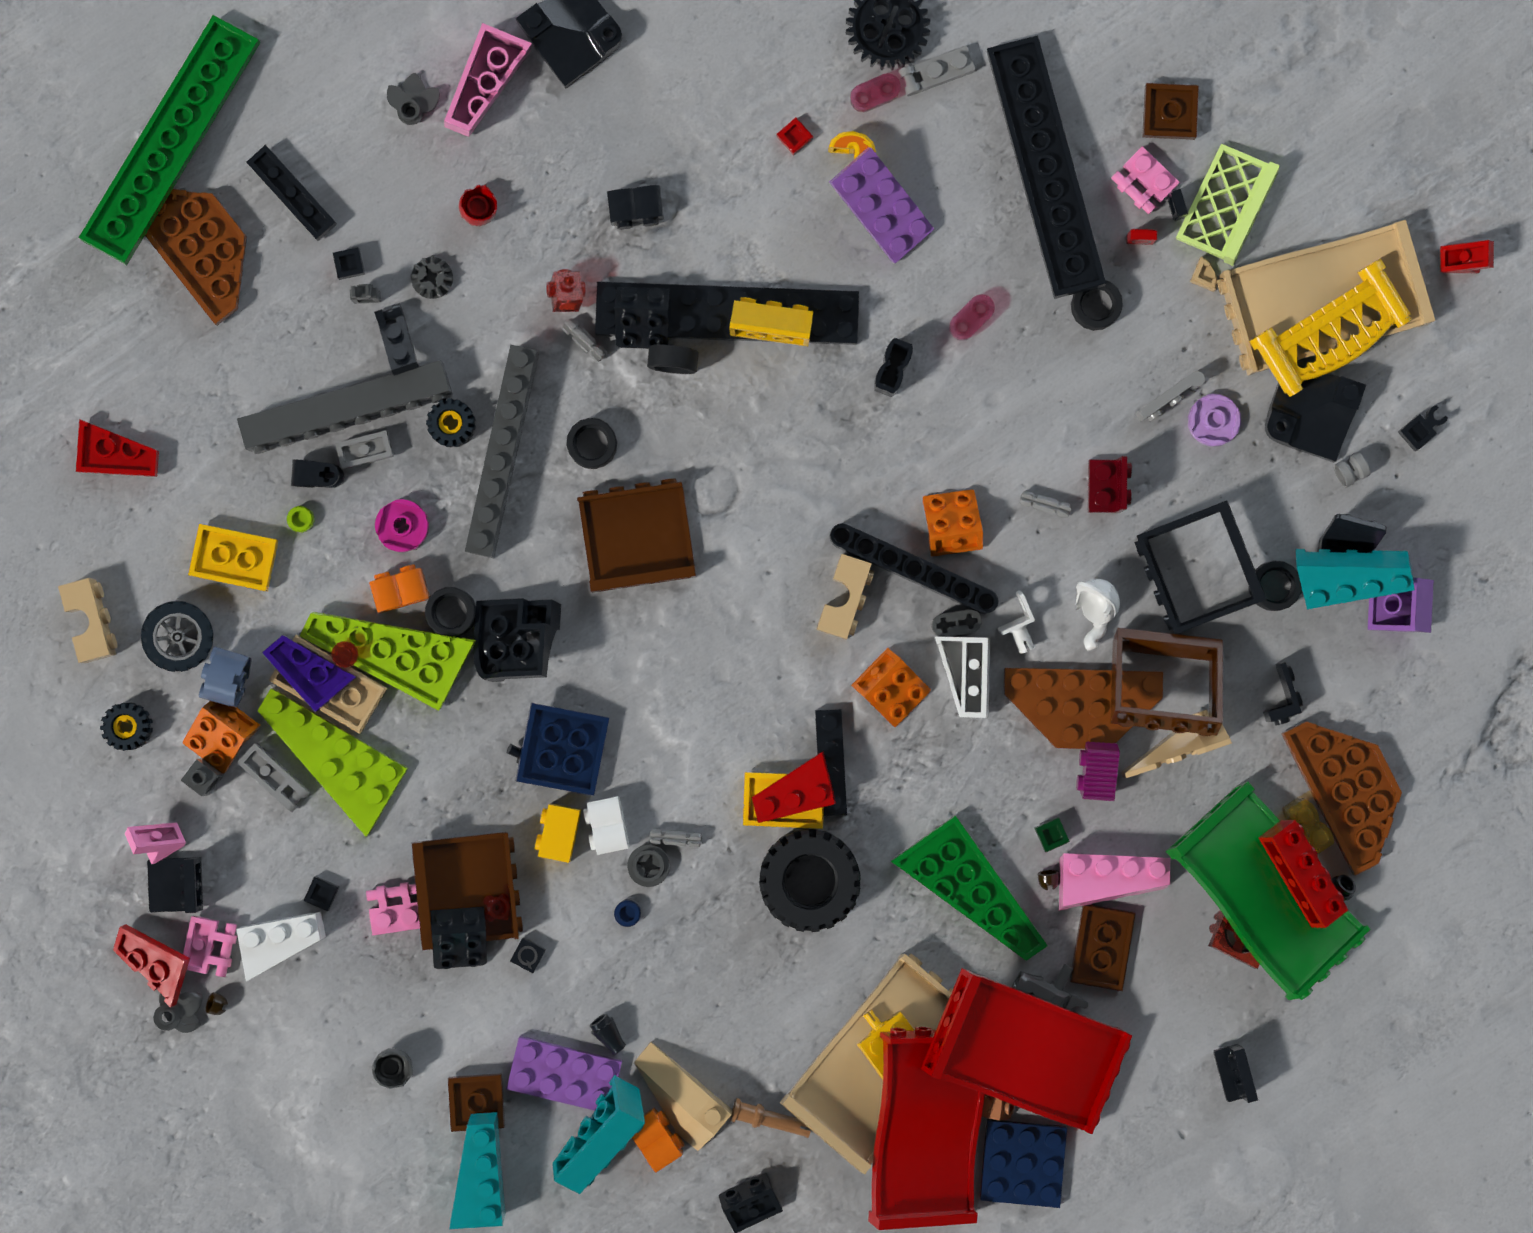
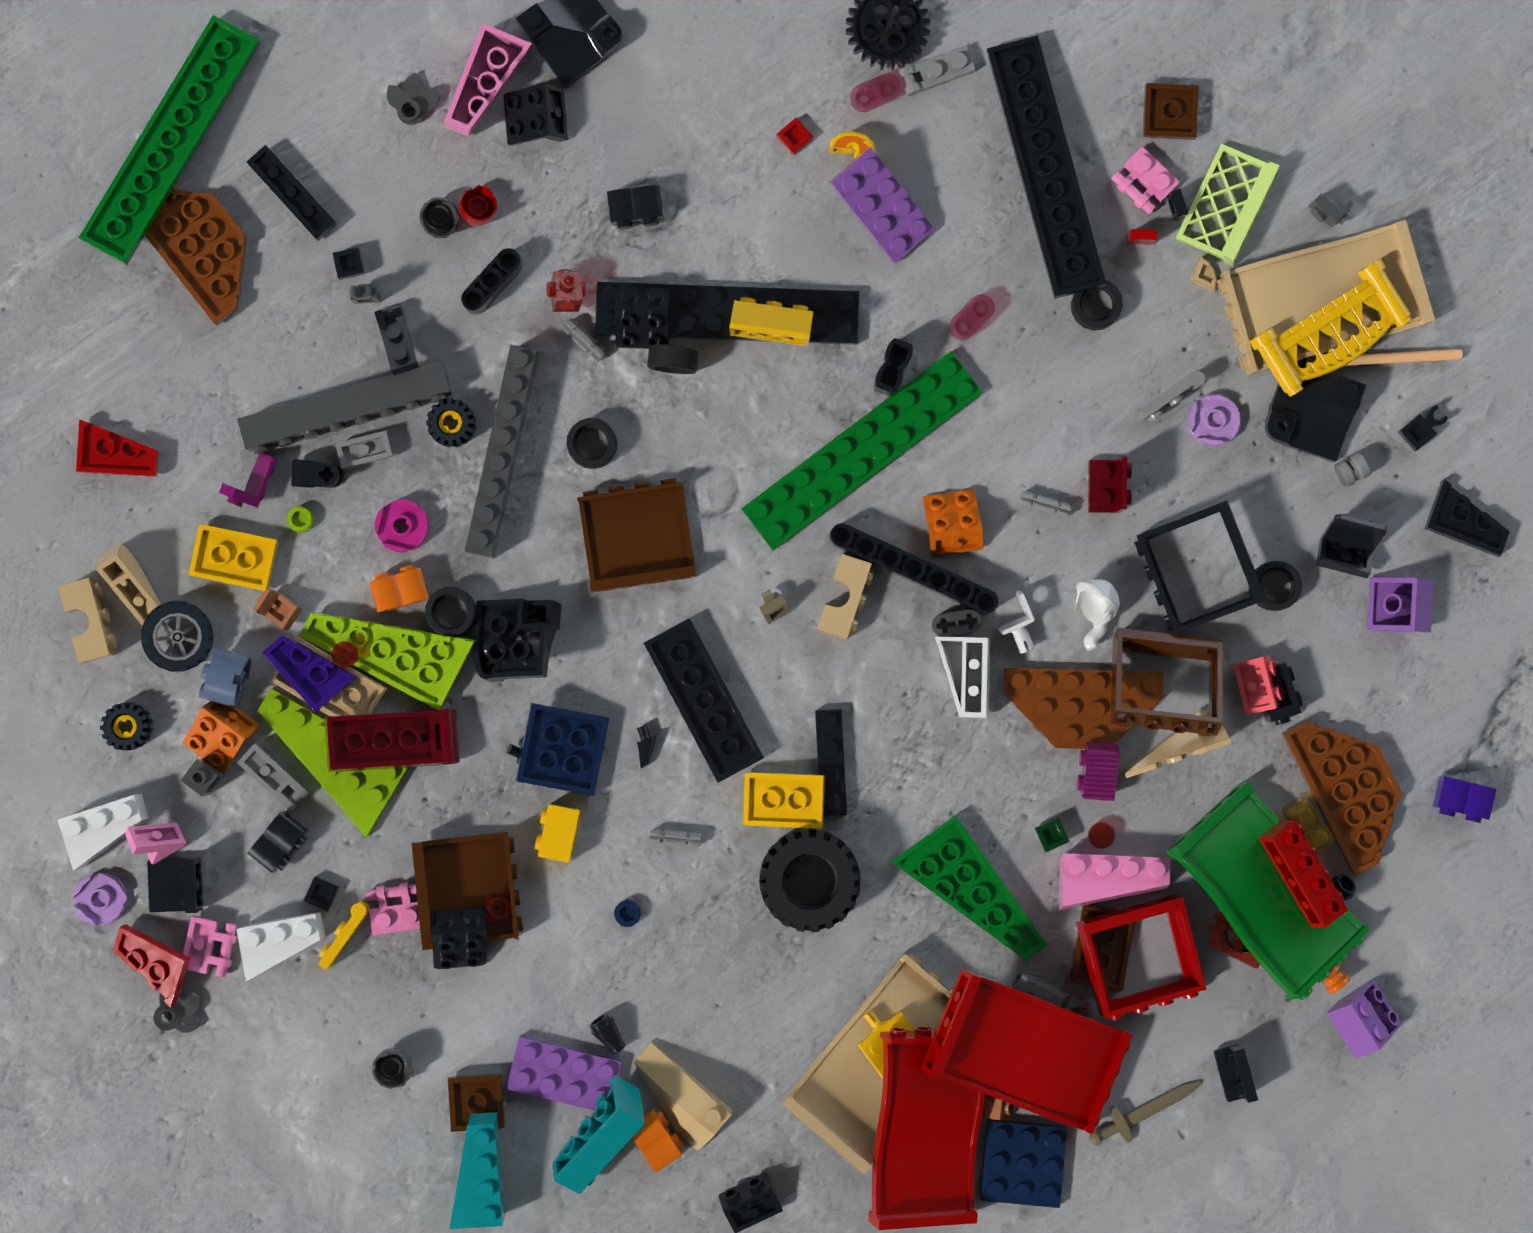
(97, 829): none -> white wedge
(100, 899): none -> lavender tile
(127, 580): none -> tan slope
(215, 1004): dark brown hinge -> none
(256, 484): none -> magenta bracket
(277, 608): none -> nougat bracket
(278, 842): none -> black brick
(344, 934): none -> yellow plate
(391, 740): none -> dark red hinge
(439, 217): none -> dark grey hair
(443, 281): dark grey gear -> none
(494, 268): none -> black beam
(528, 955): black tile -> none
(535, 114): none -> black bracket
(607, 825): white brick -> none
(638, 872): dark grey gear -> none
(645, 746): none -> black bar
(703, 700): none -> black plate
(758, 1116): medium nougat pin -> none
(774, 607): none -> dark tan tile
(797, 792): red wing -> none
(861, 451): none -> green plate
(891, 687): orange bracket -> none
(1048, 878): dark brown hinge -> none
(1101, 835): none -> clear red plate
(1123, 1123): none -> dark tan sword
(1192, 977): none -> red piece
(1258, 684): none -> coral bracket
(1325, 211): none -> dark grey bracket
(1336, 980): none -> orange wheel
(1352, 576): teal wedge -> none
(1364, 1019): none -> medium lavender slope
(1402, 357): none -> light nougat bar
(1464, 522): none -> black wing
(1464, 798): none -> dark purple brick
(1467, 257): red slope -> none

